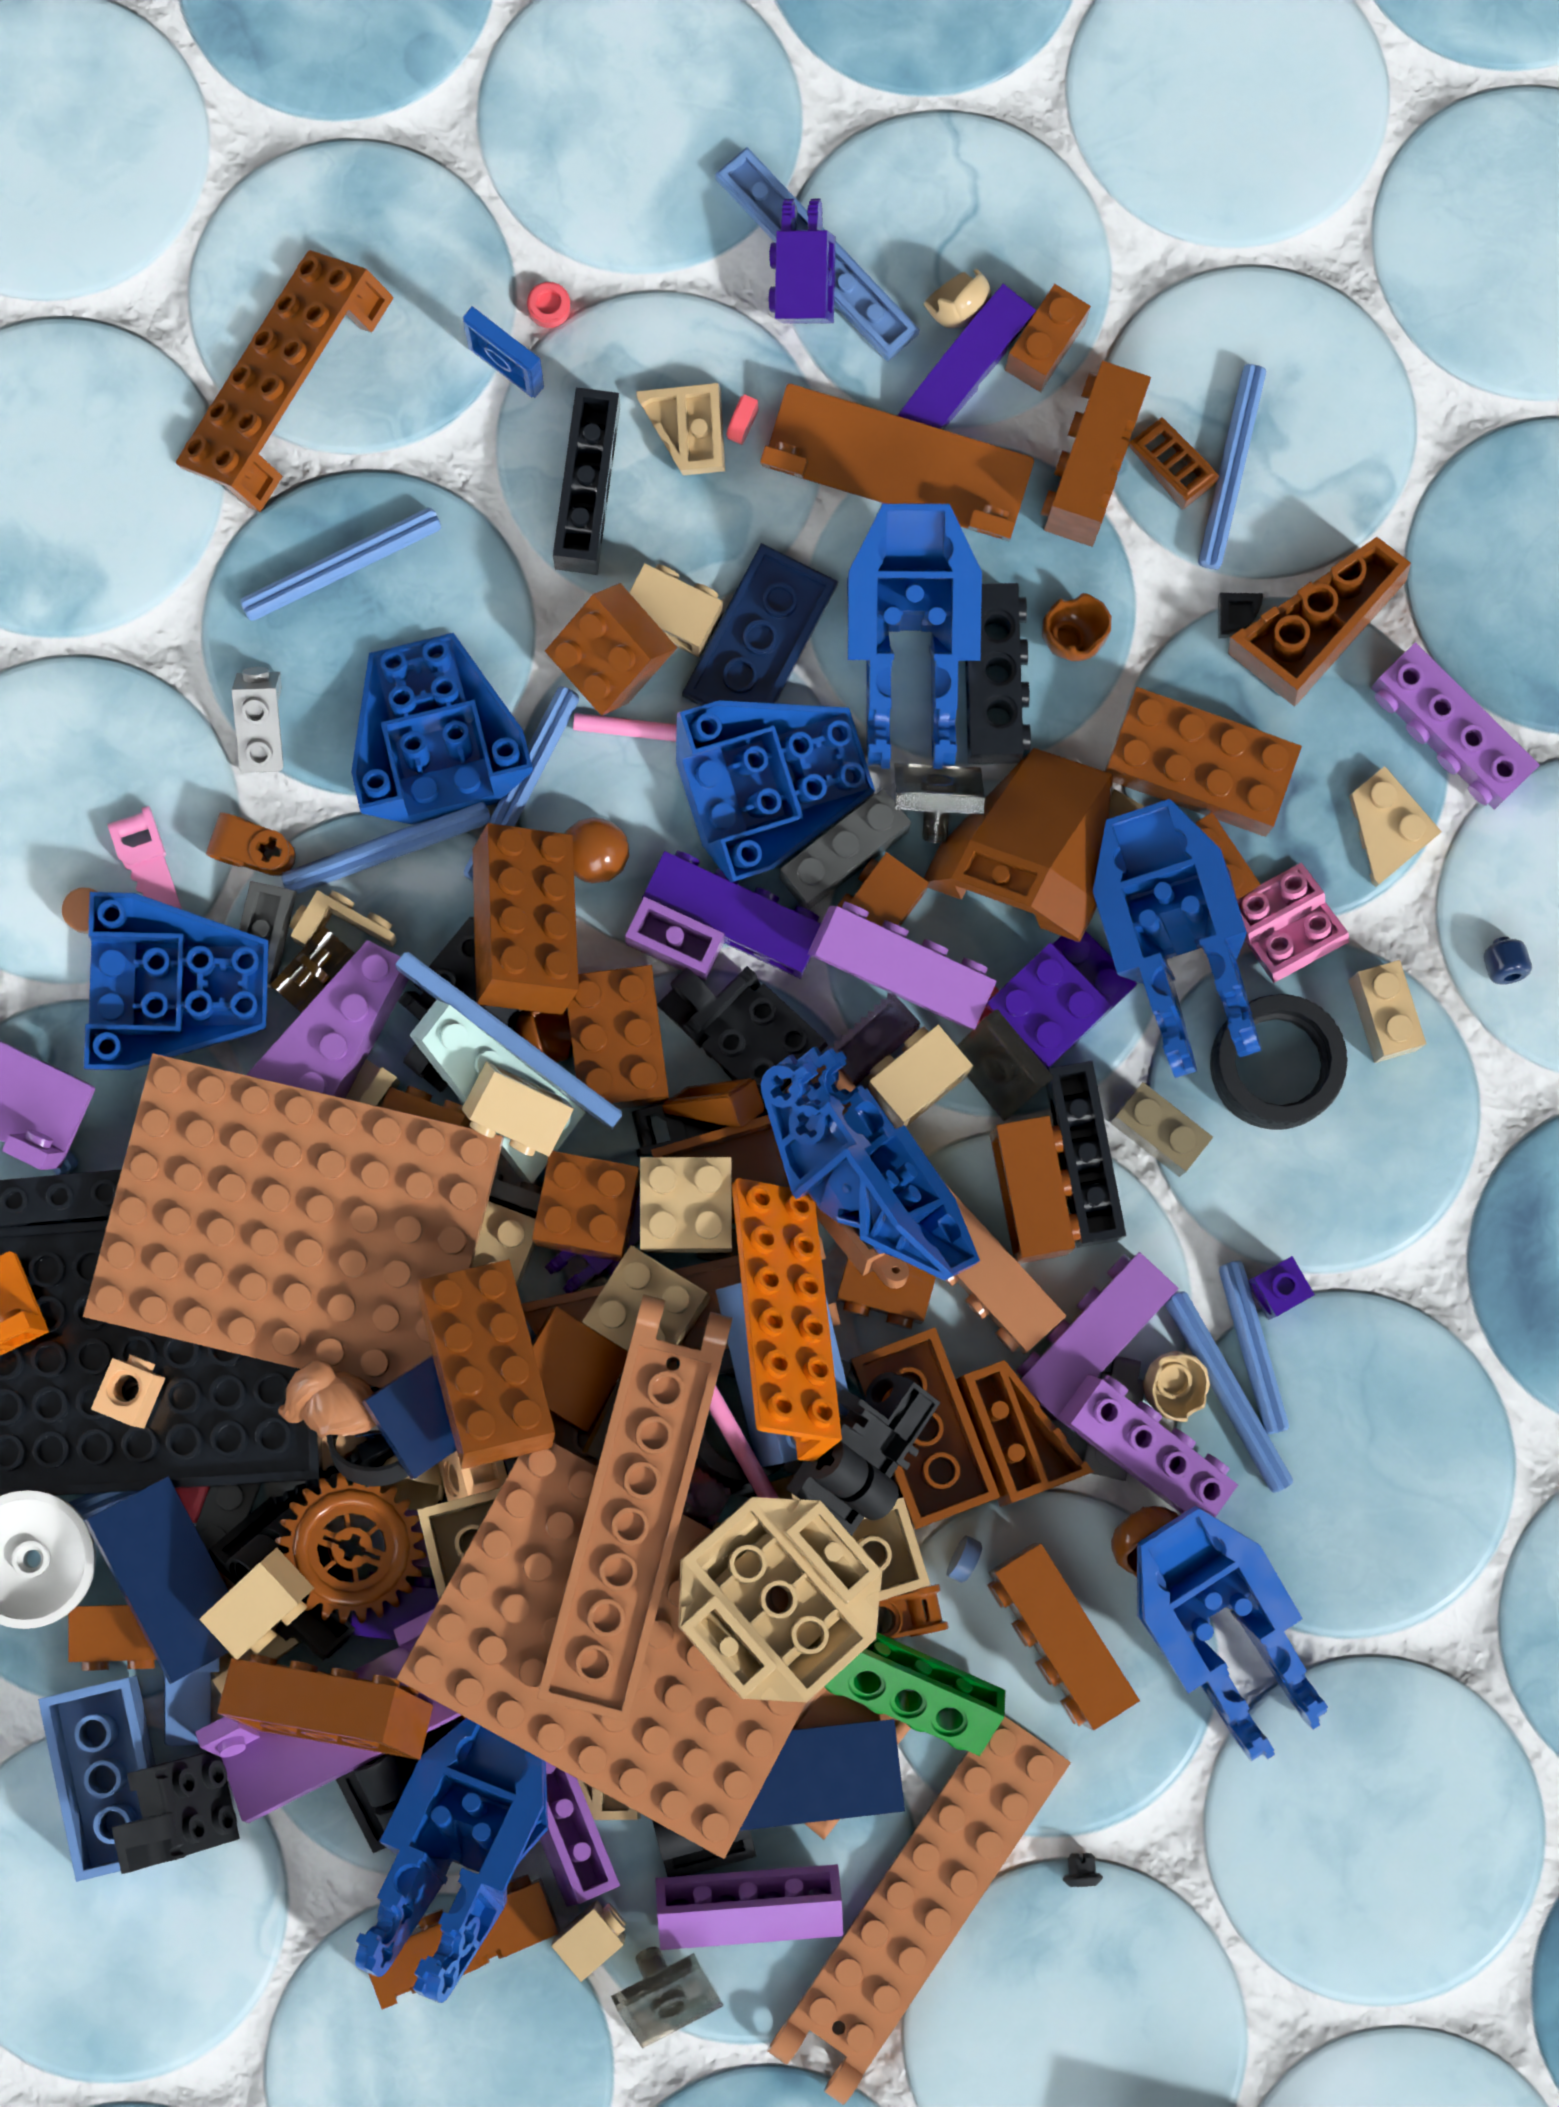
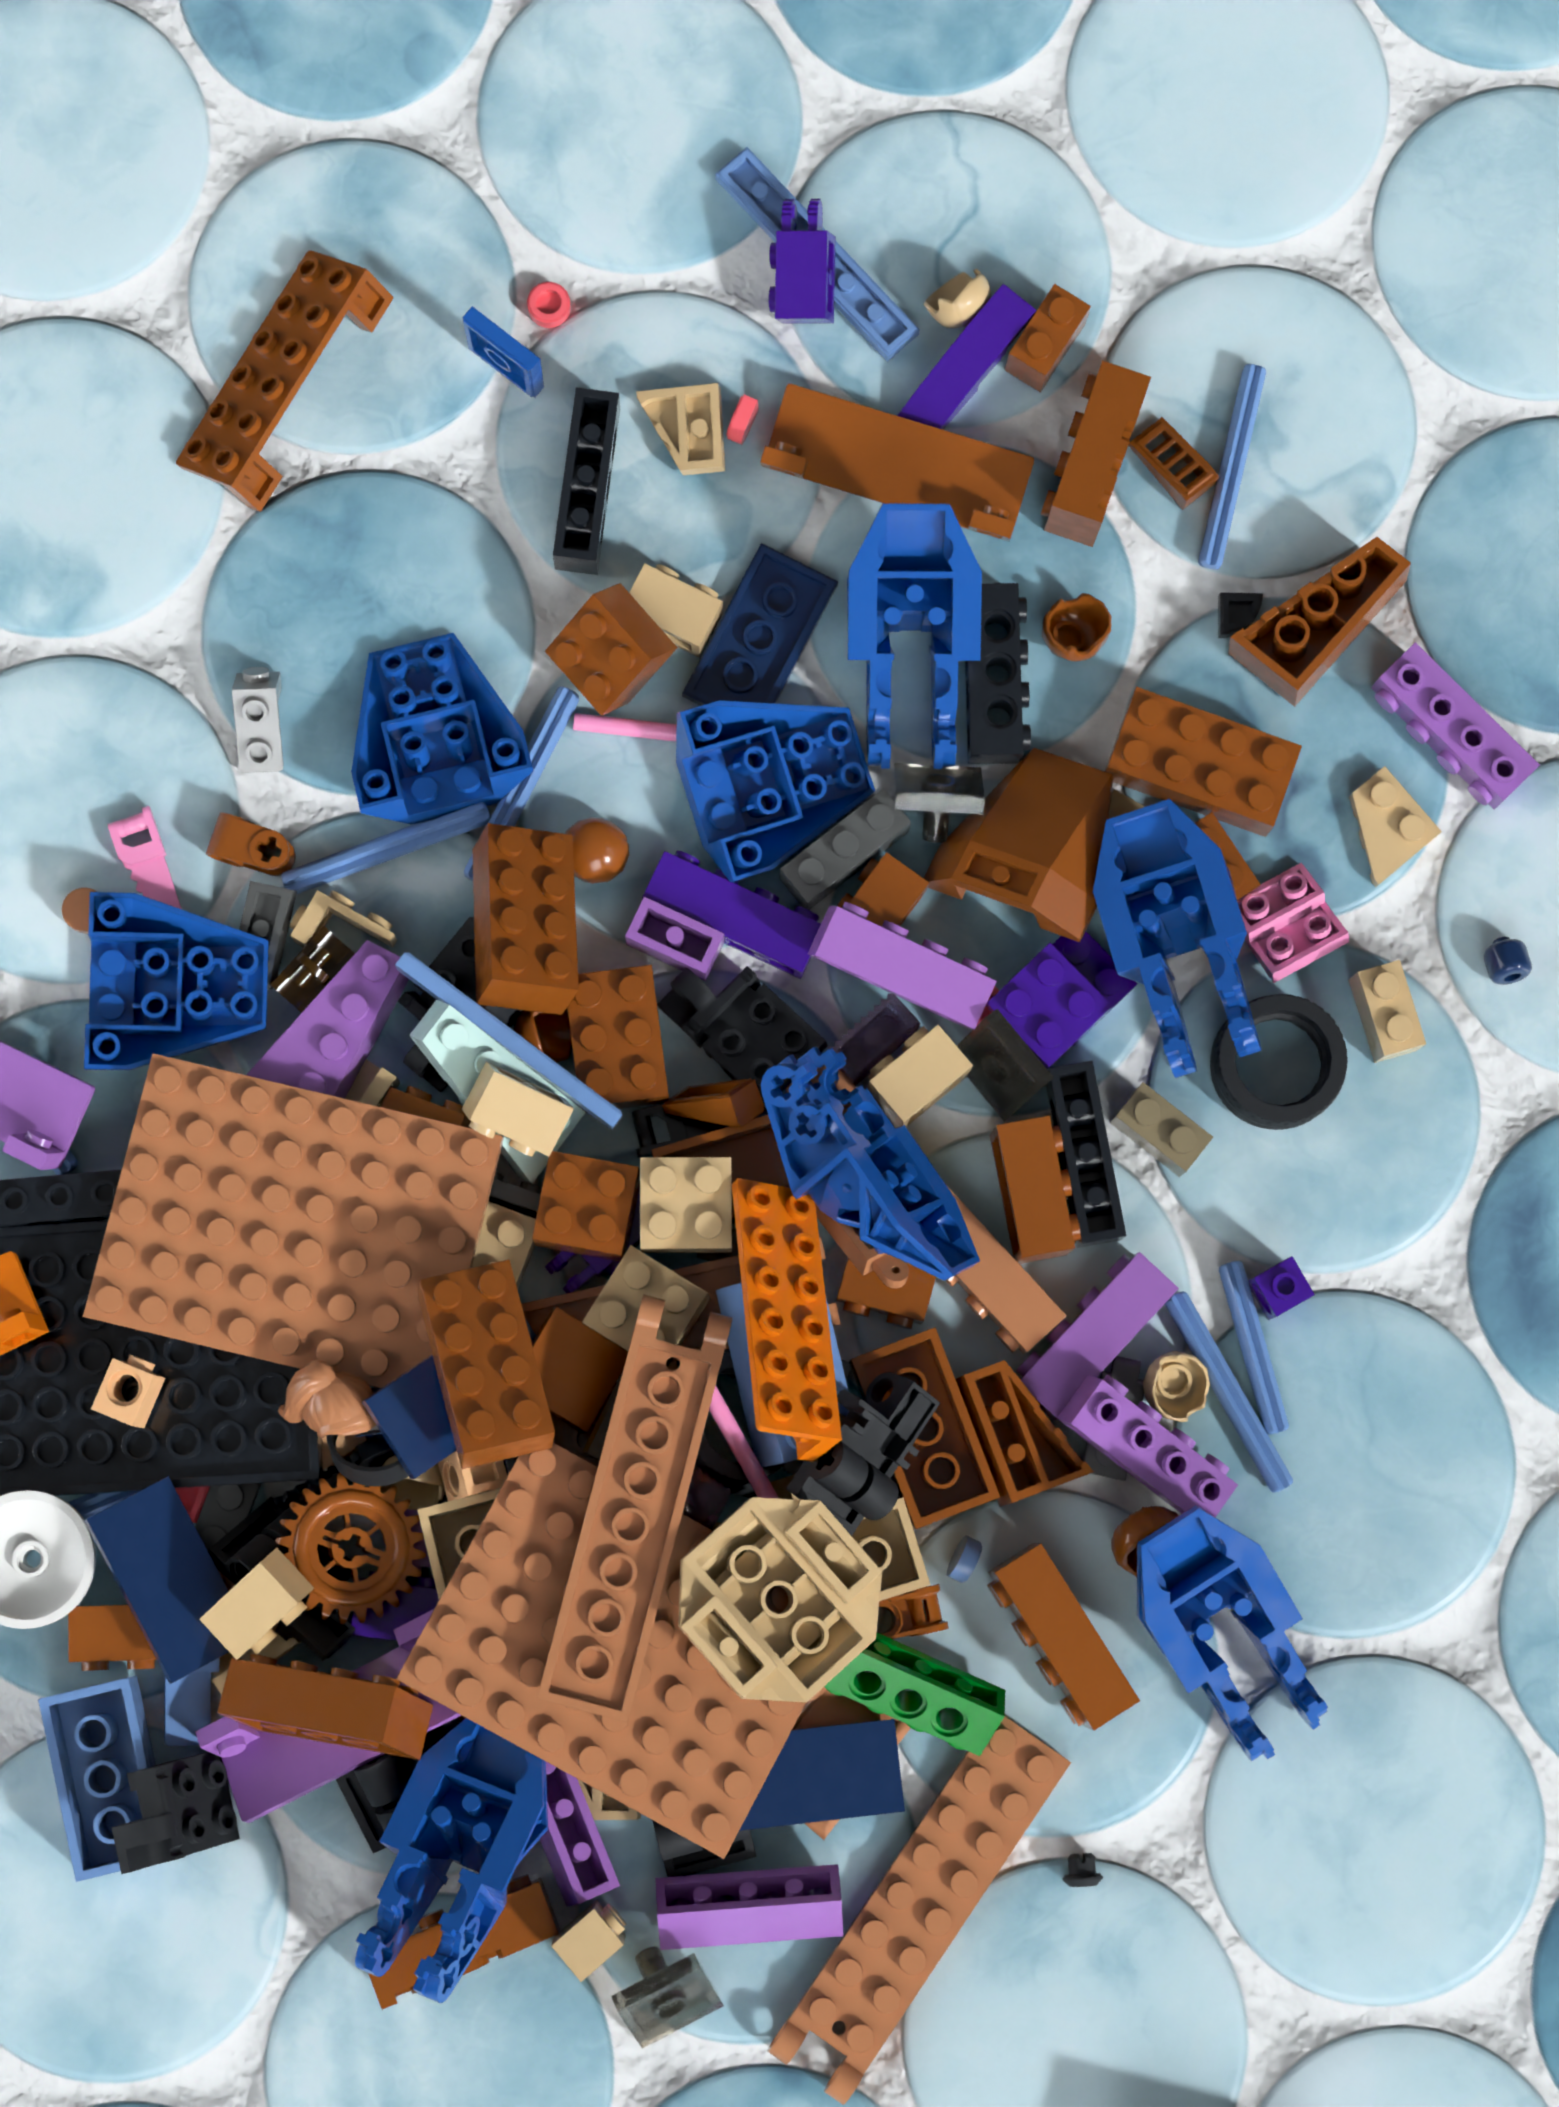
(340, 564): medium blue axle -> none

